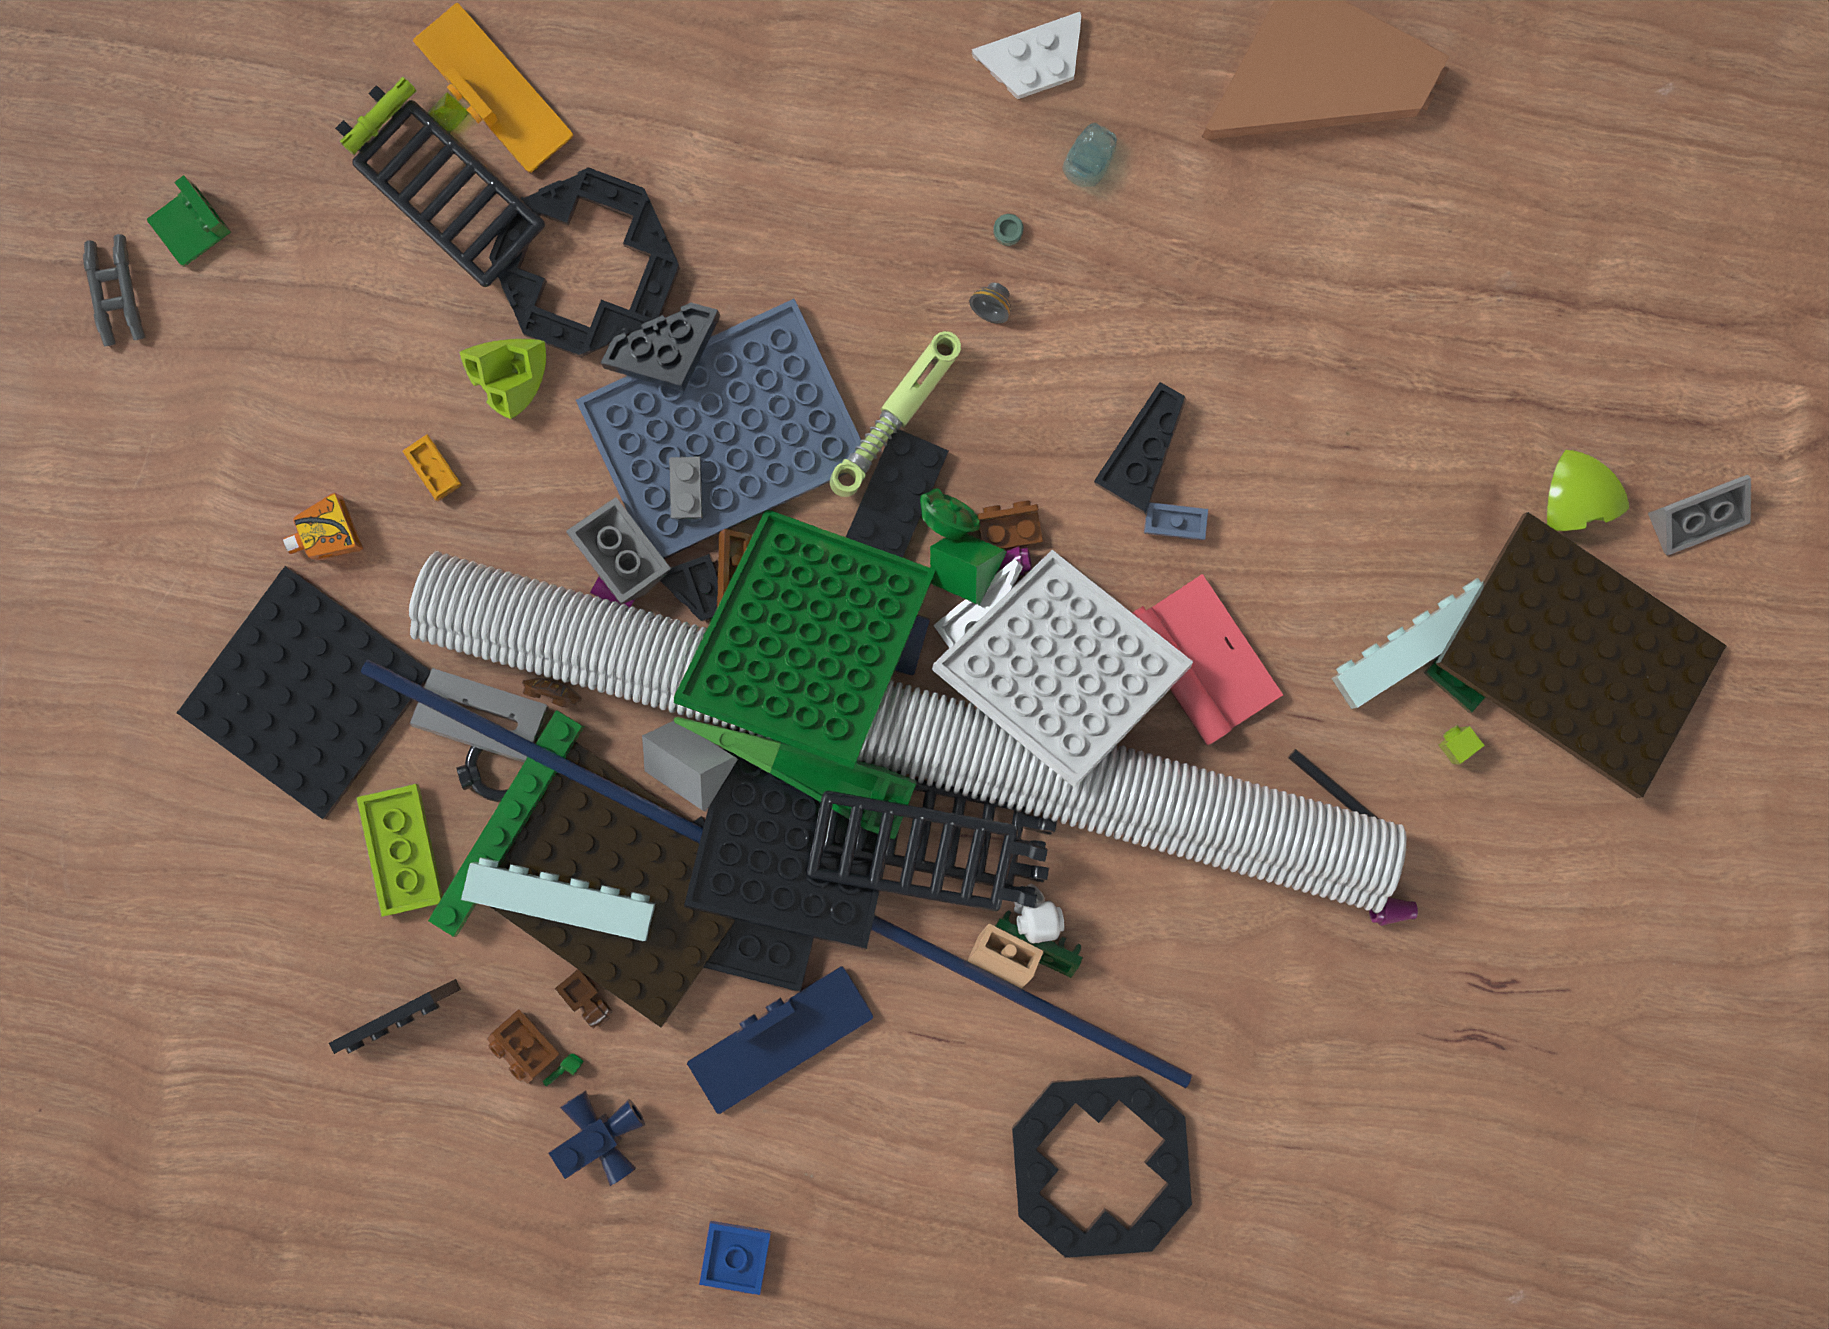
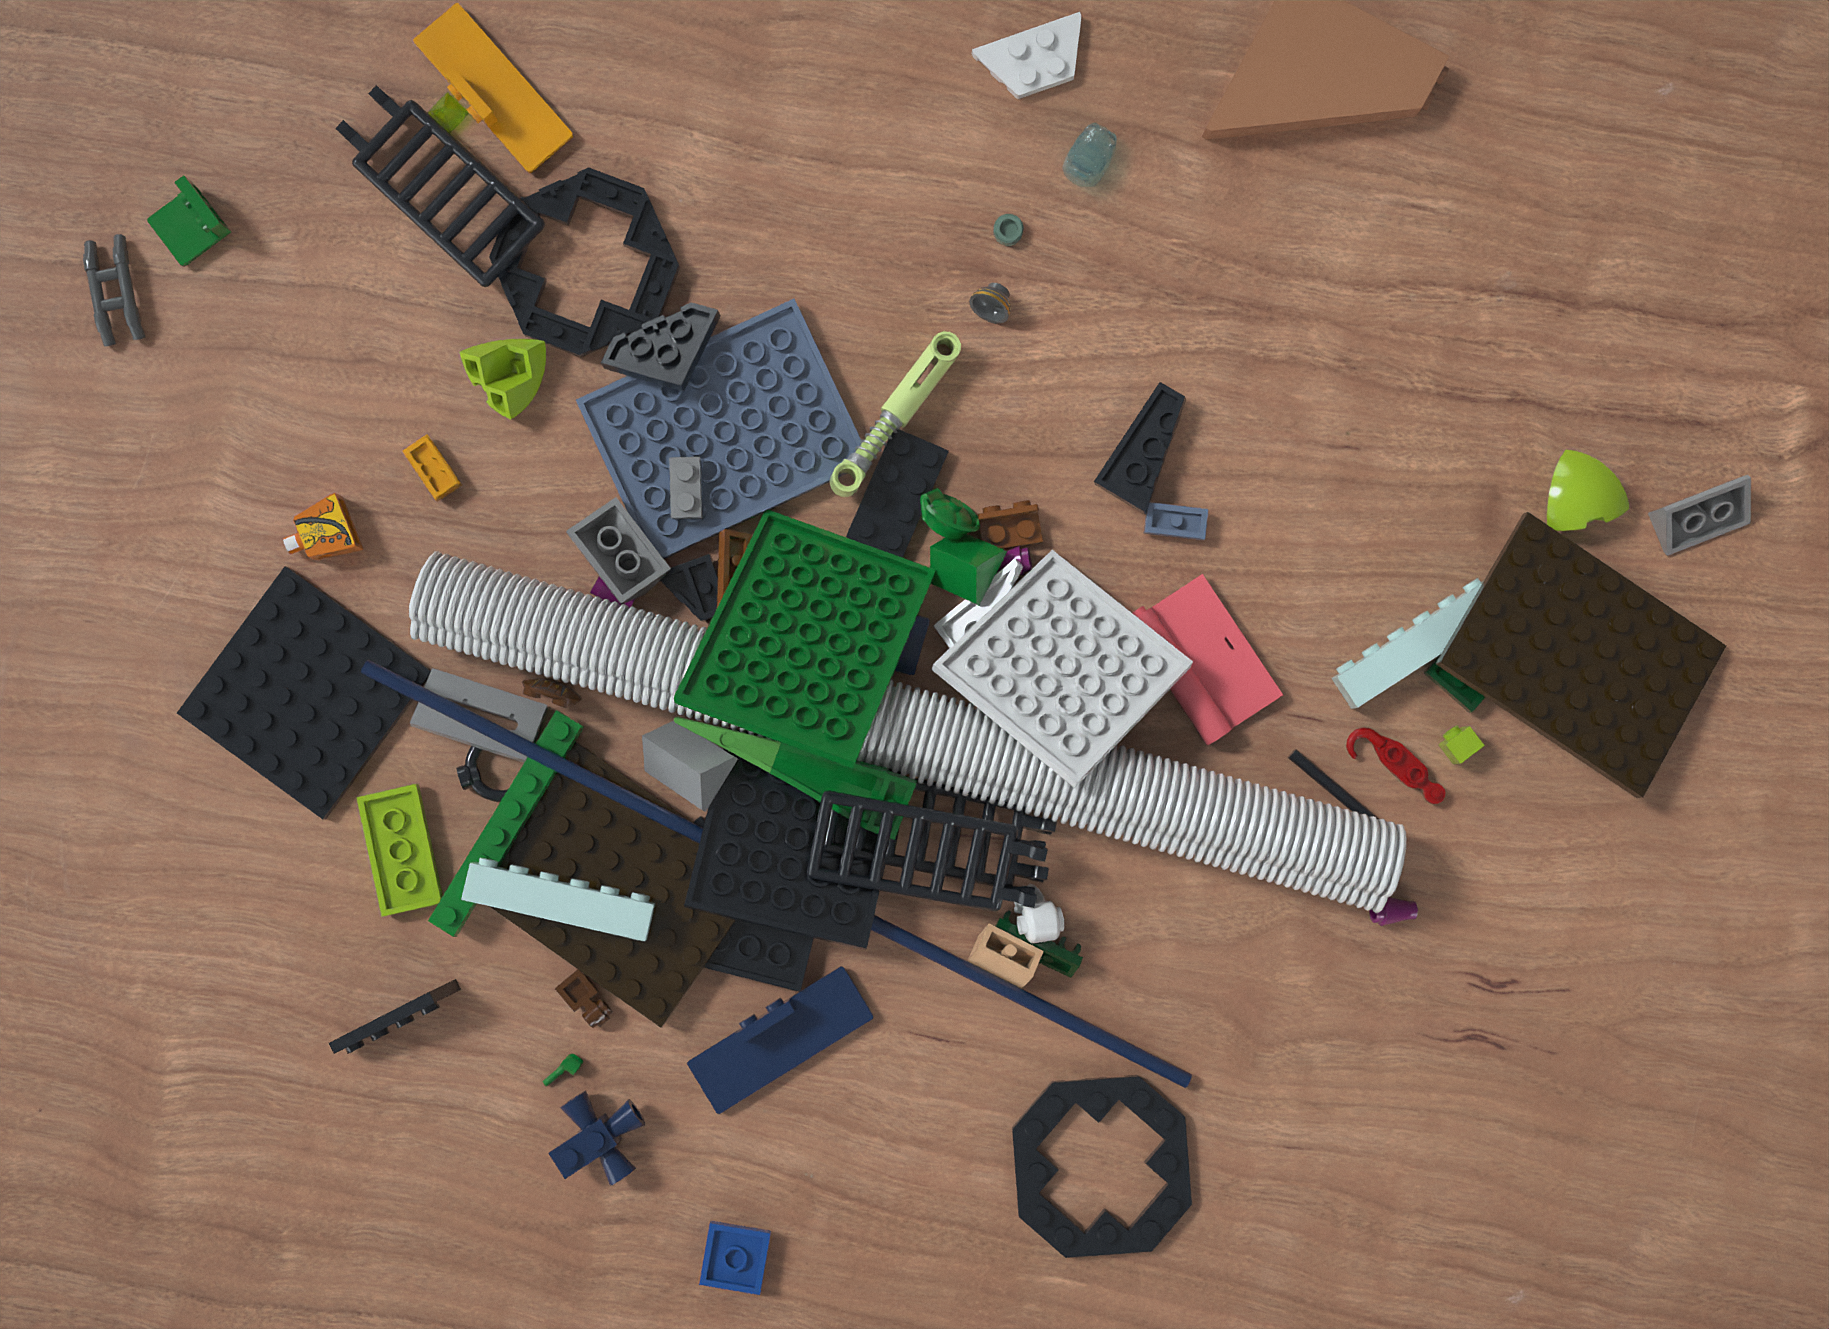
(377, 116): lime pin -> none
(522, 1047): dark orange bracket -> none
(1399, 763): none -> red piece

